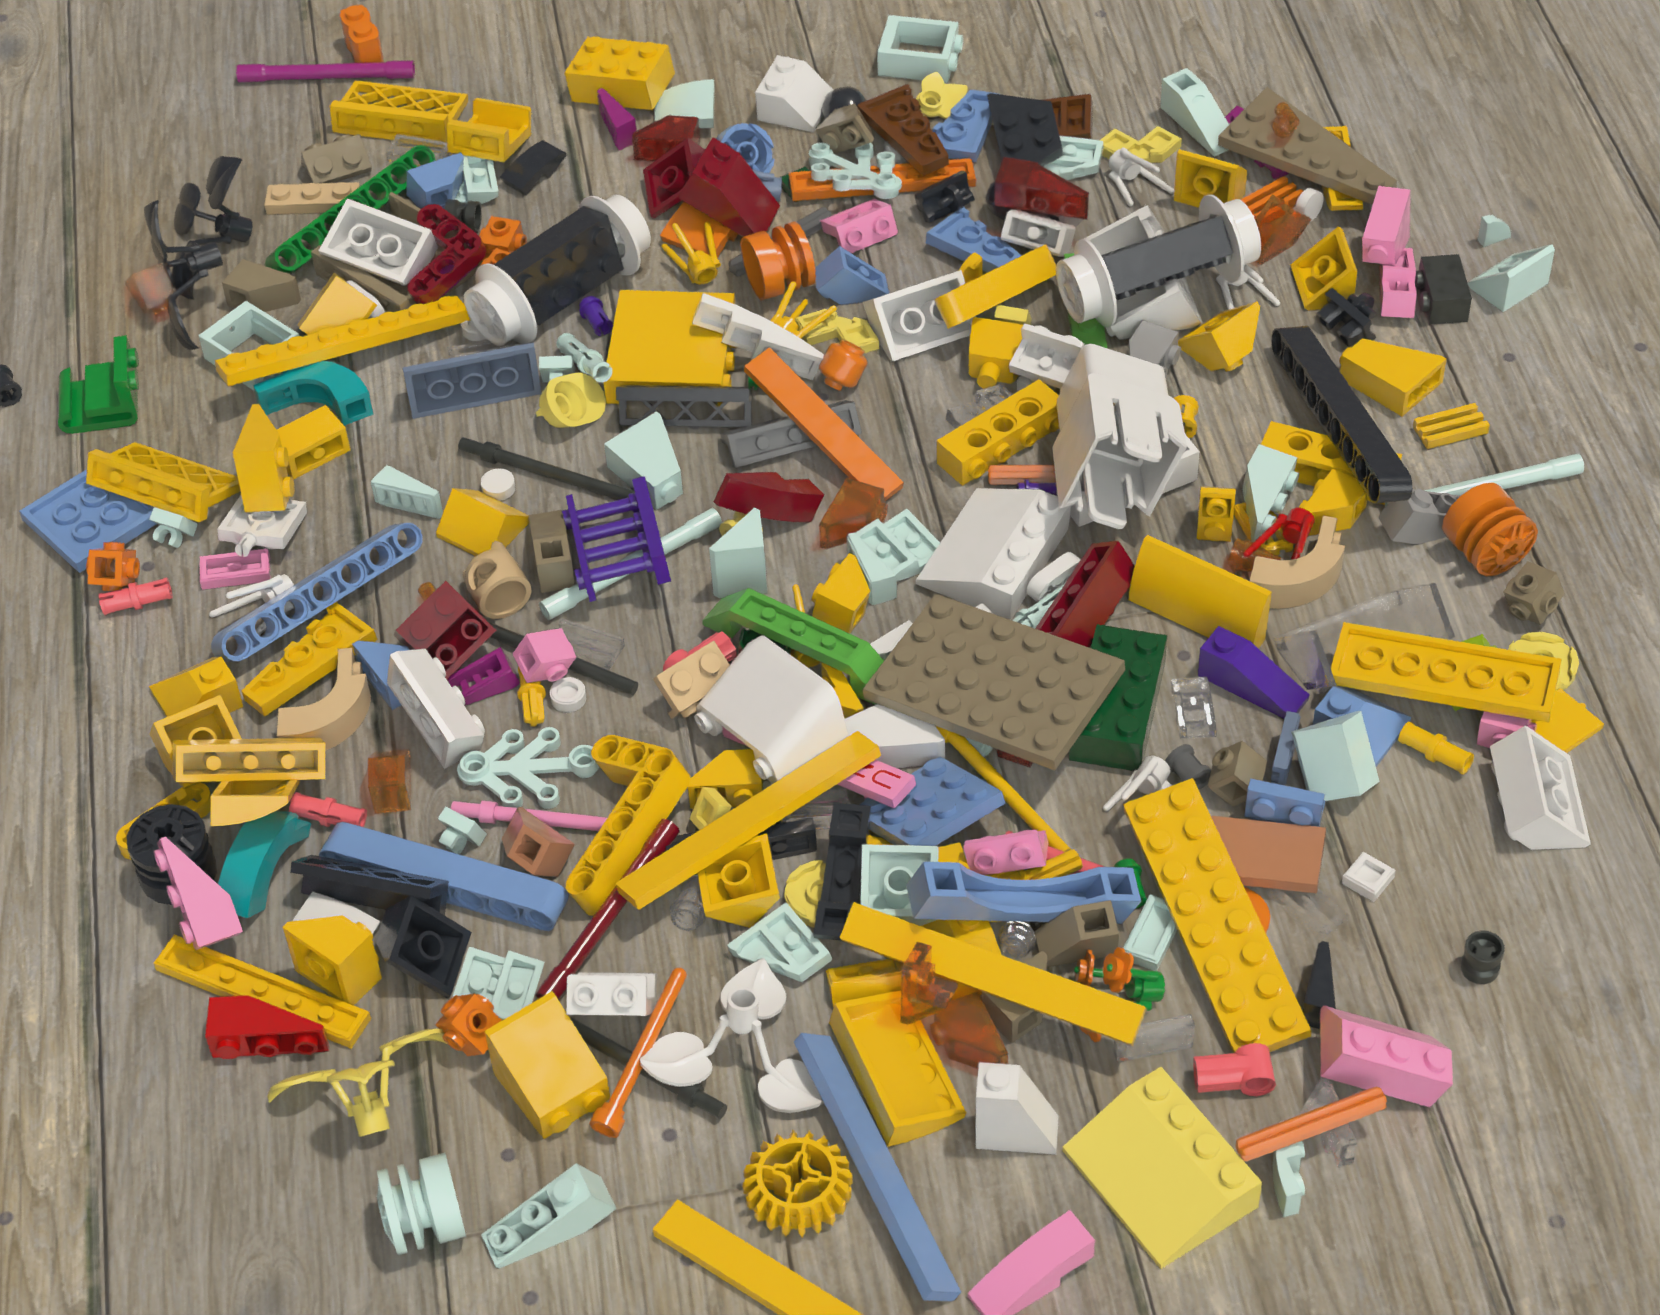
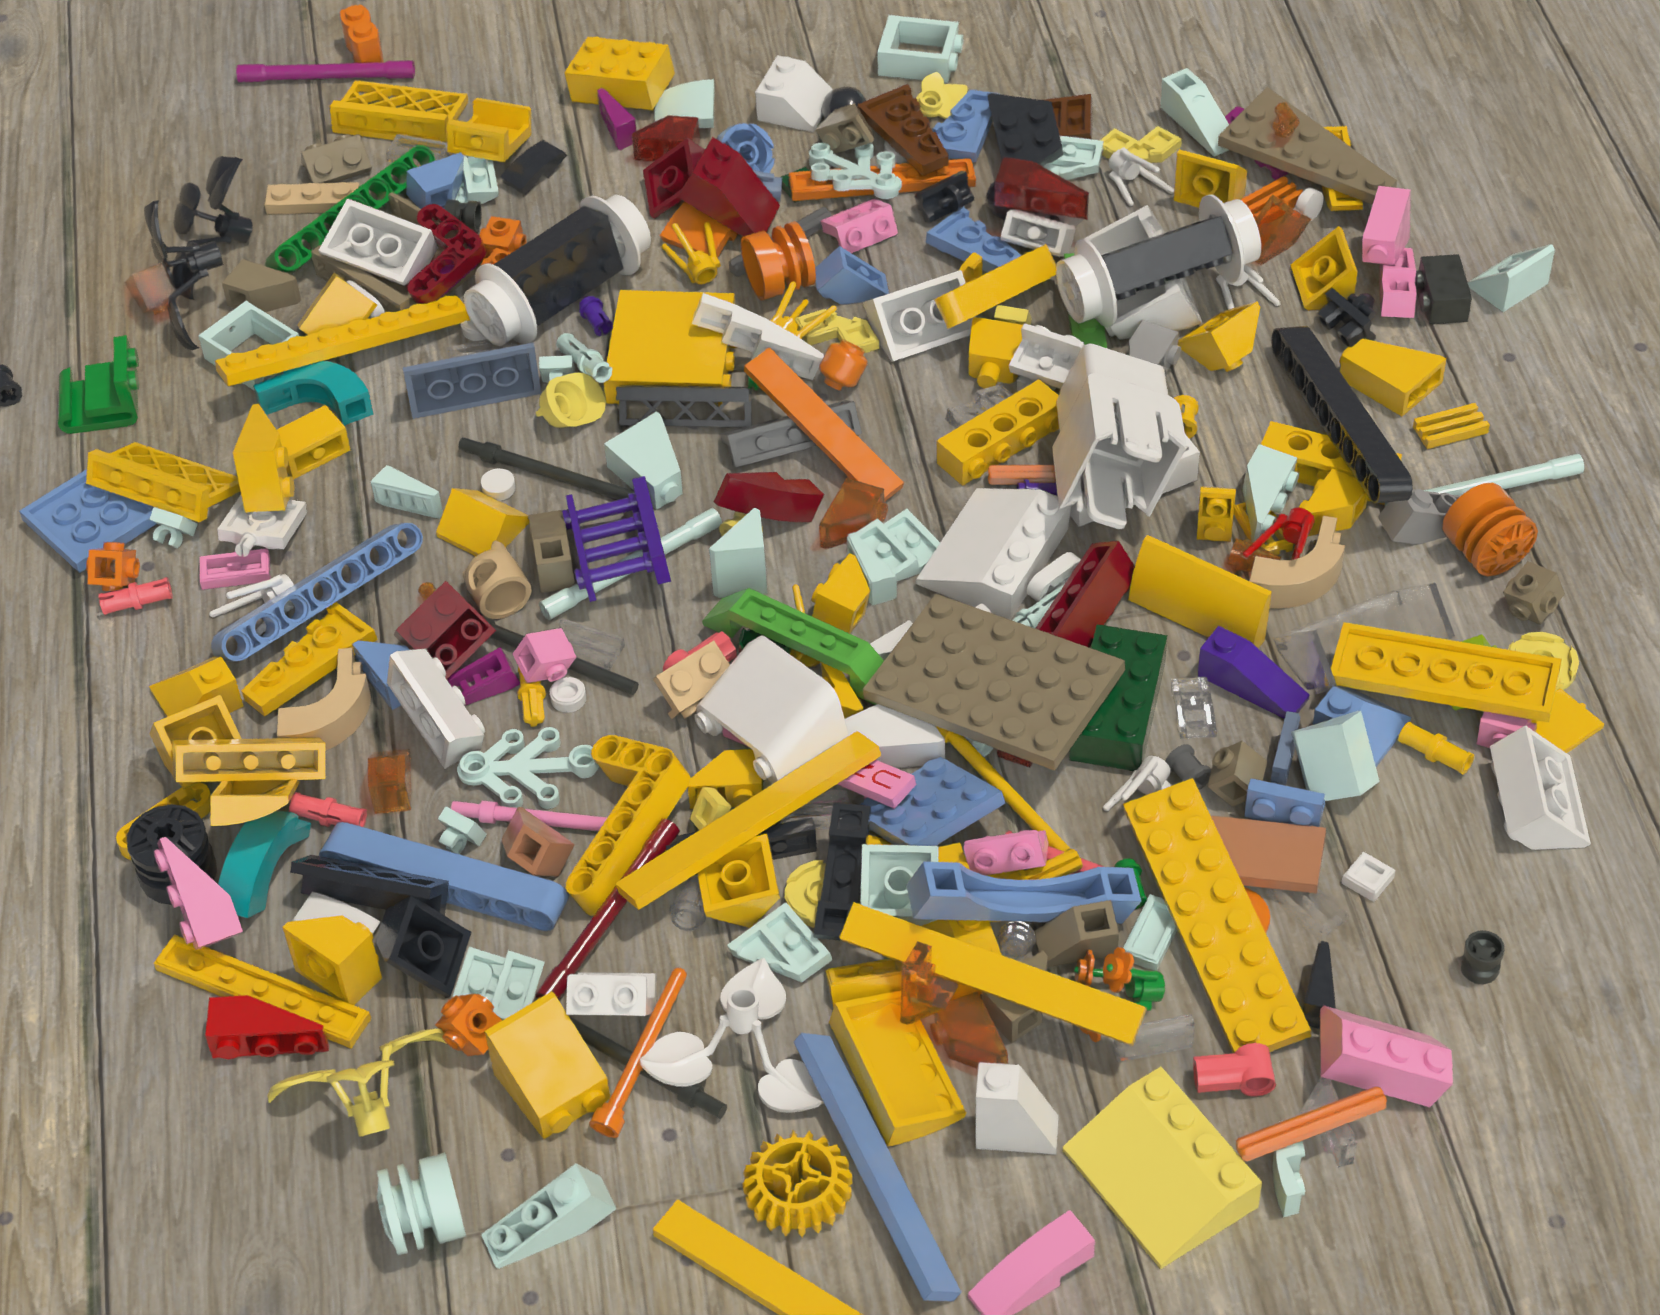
(1492, 230): light aqua tile -> none

